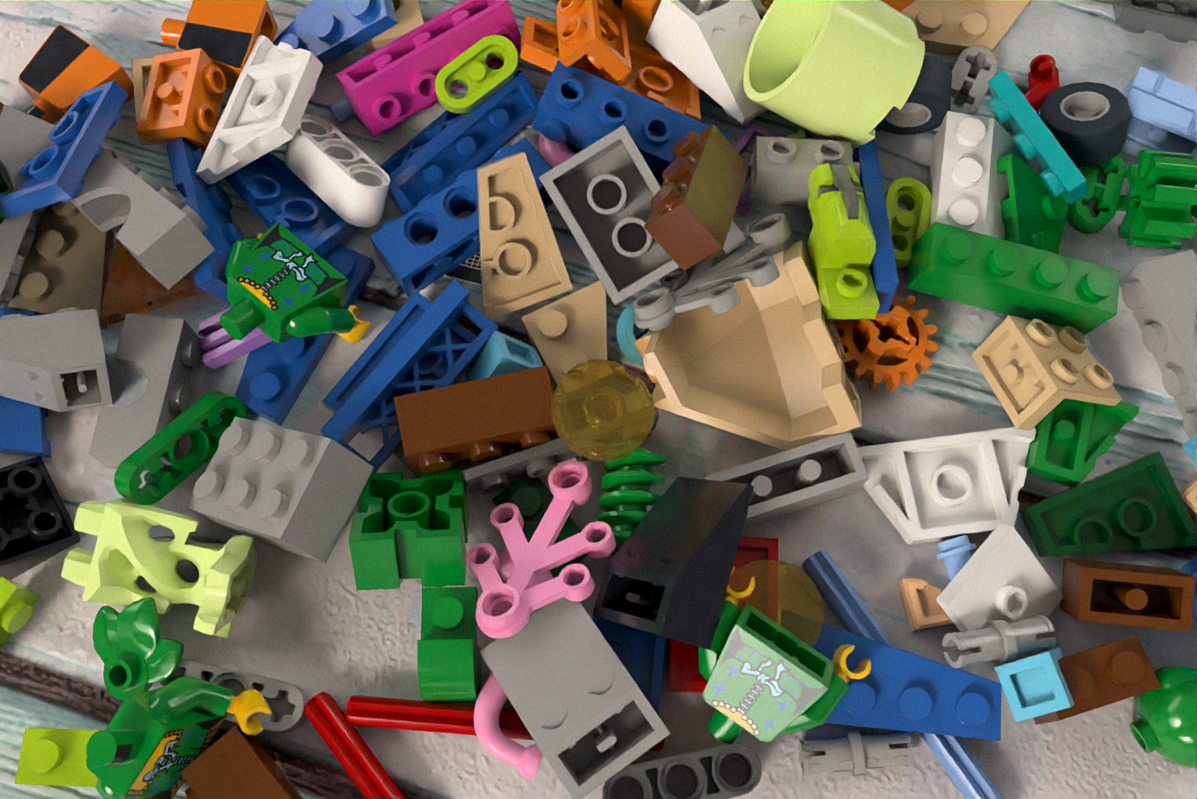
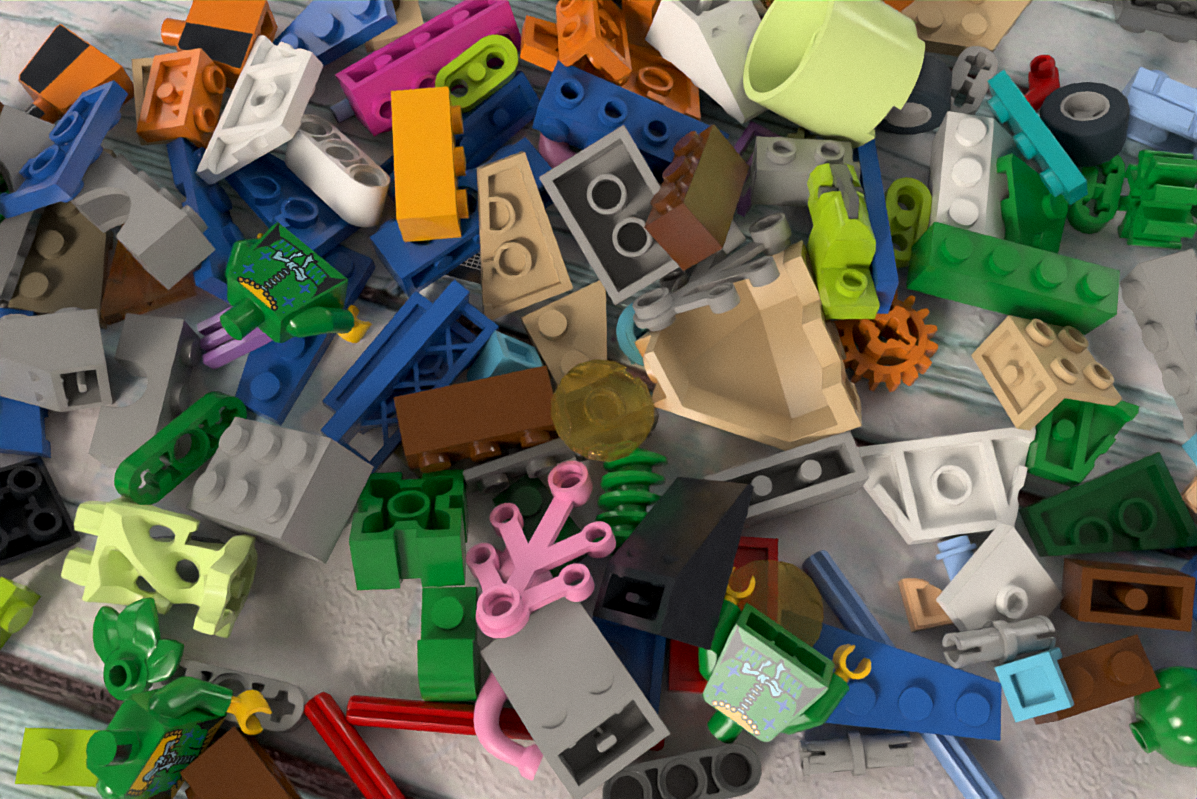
(428, 164): none -> light orange brick

